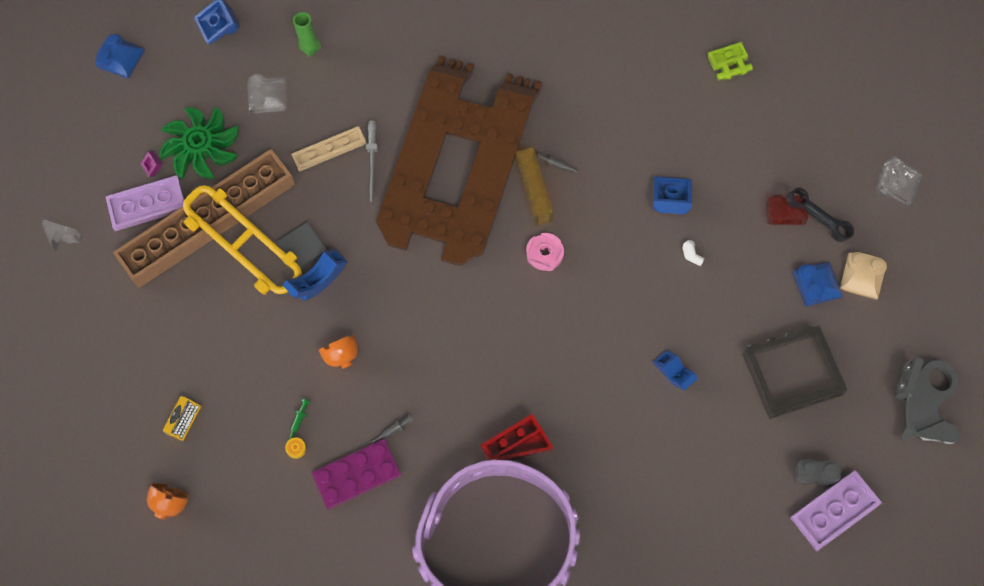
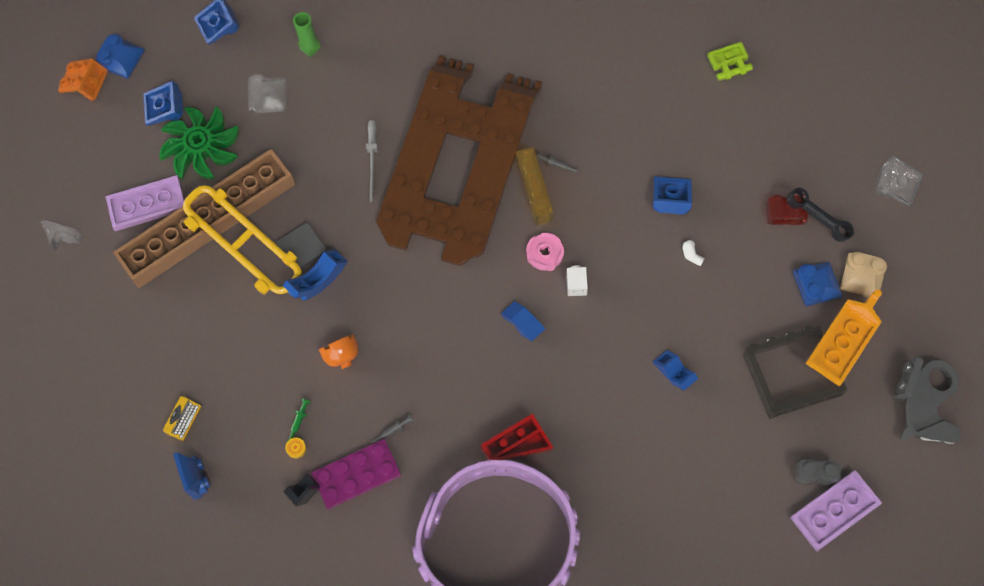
(83, 76): none -> orange bracket
(151, 164): magenta plate -> none
(163, 104): none -> blue slope
(166, 501): orange cylinder -> none
(191, 475): none -> blue slope
(302, 491): none -> black panel
(328, 148): tan plate -> none
(523, 320): none -> blue slope
(576, 281): none -> white brick
(845, 339): none -> light orange hinge

